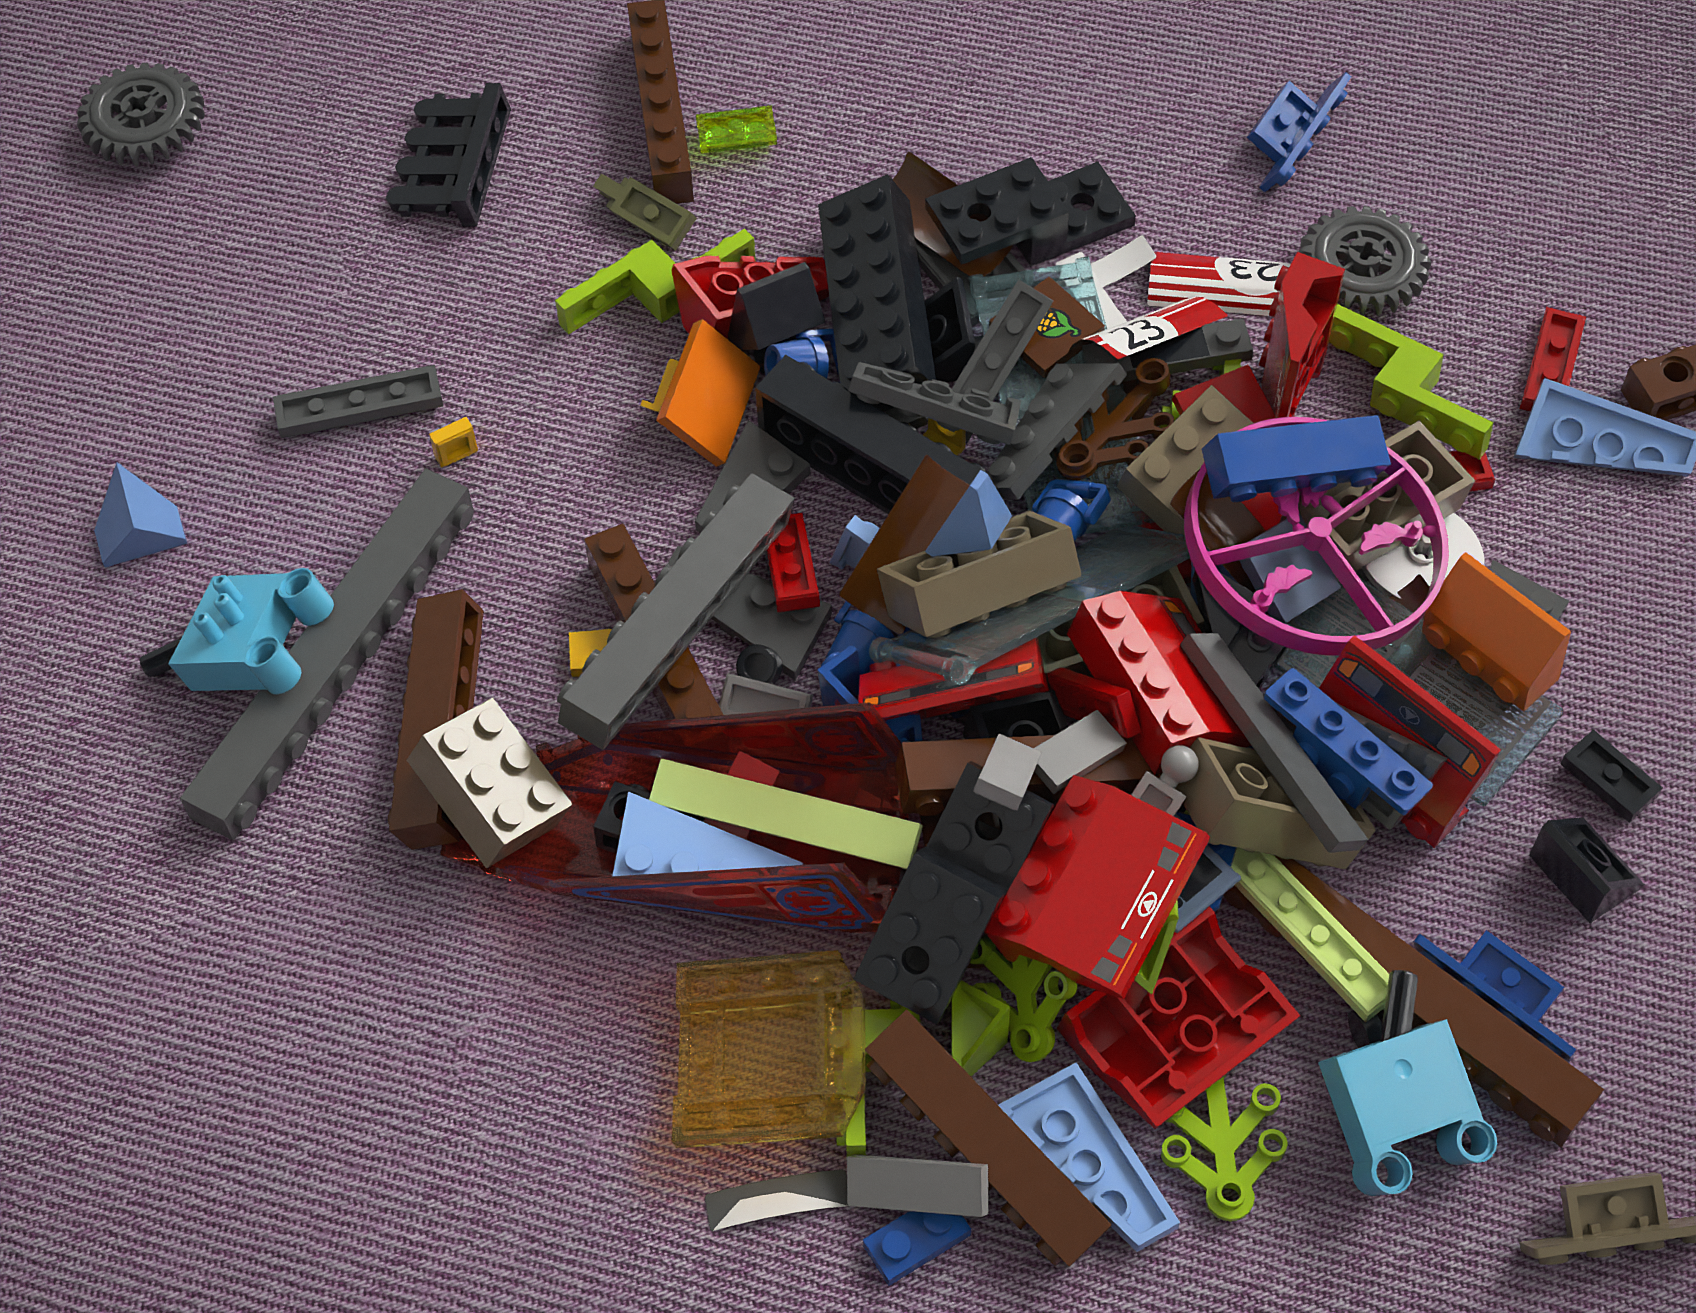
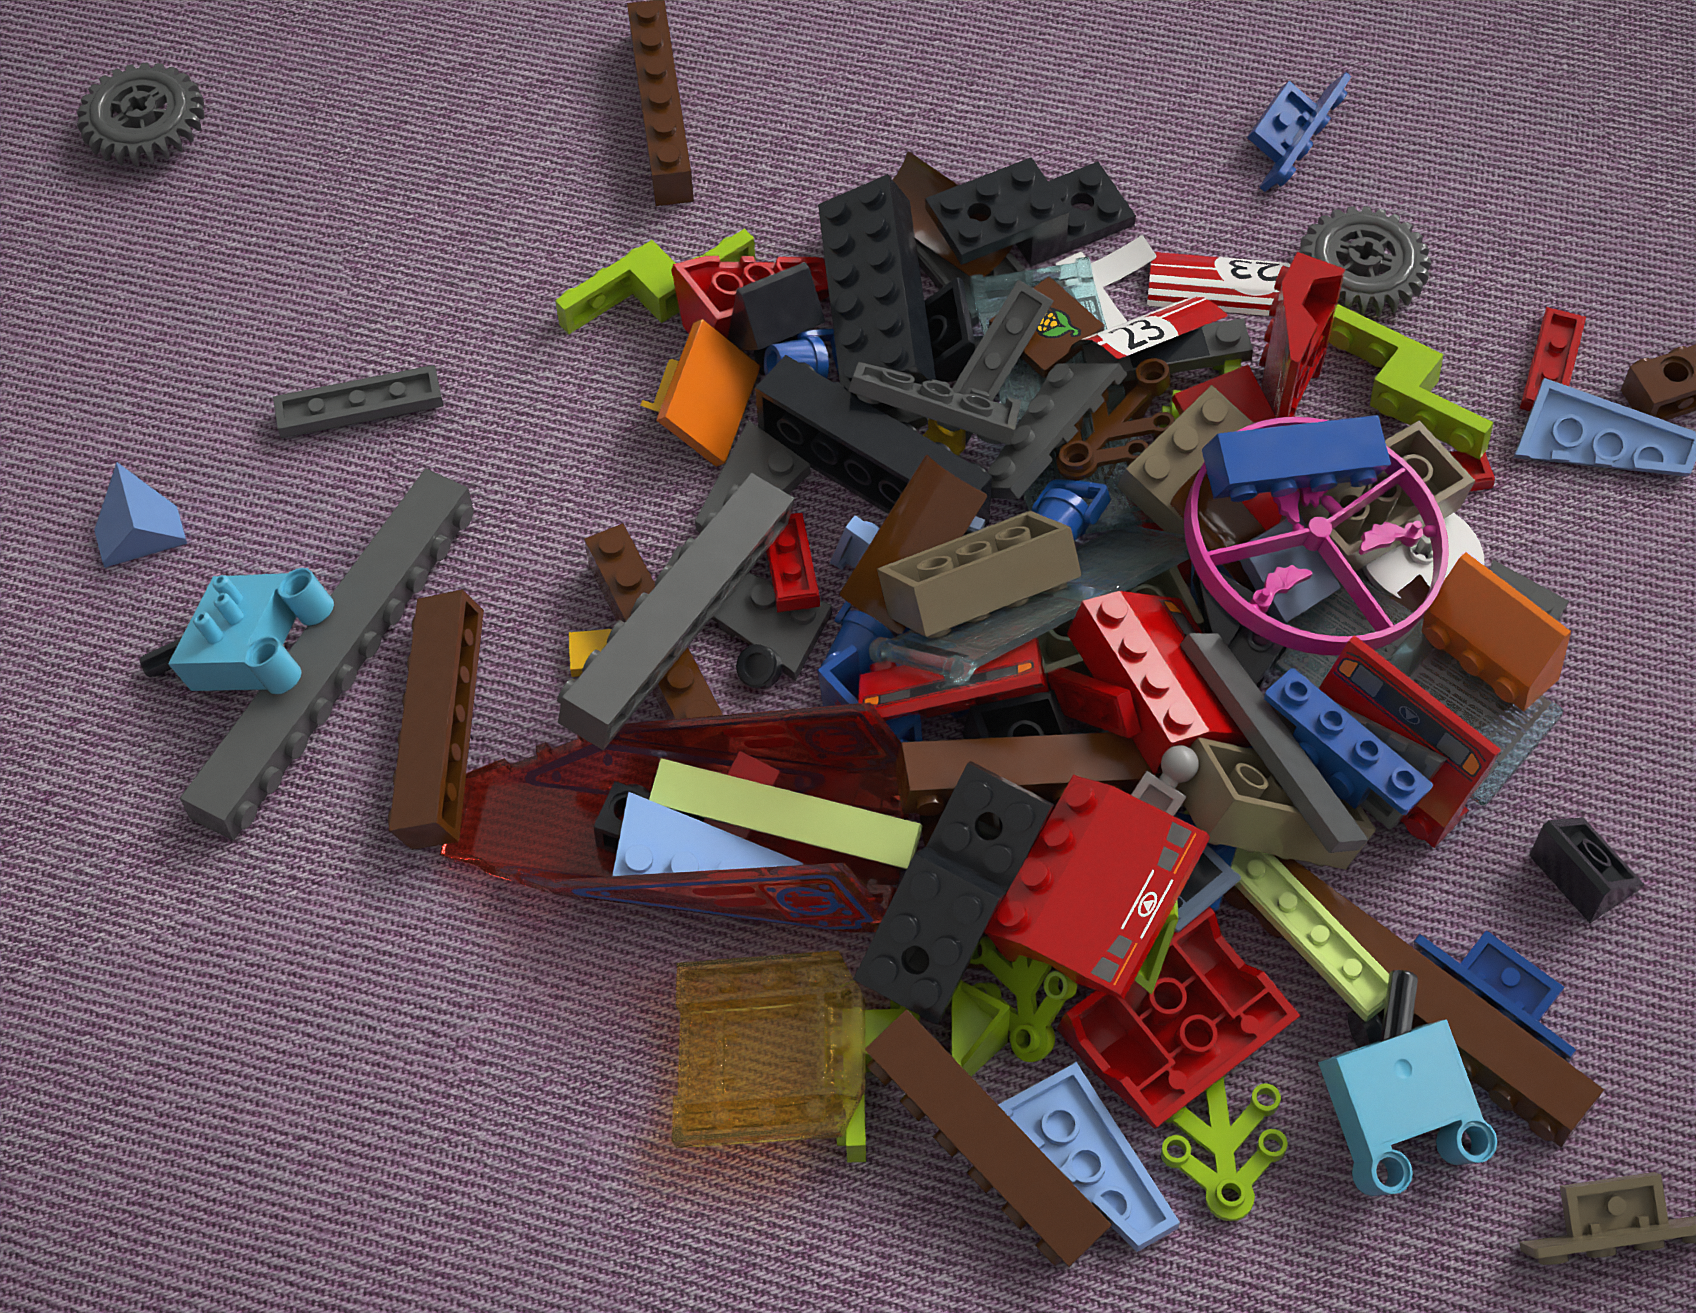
(453, 442): yellow tile -> none
(473, 159): black fence -> none
(489, 782): brick -> none
(646, 210): olive hinge -> none
(736, 129): clear neon green plate -> none
(750, 696): light grey tile -> none
(776, 1198): sticker -> none
(913, 1242): blue plate -> none
(917, 1185): light grey tile -> none
(974, 521): medium blue slope -> none
(1007, 772): light grey tile -> none
(1077, 751): light grey tile -> none
(1611, 775): black plate -> none

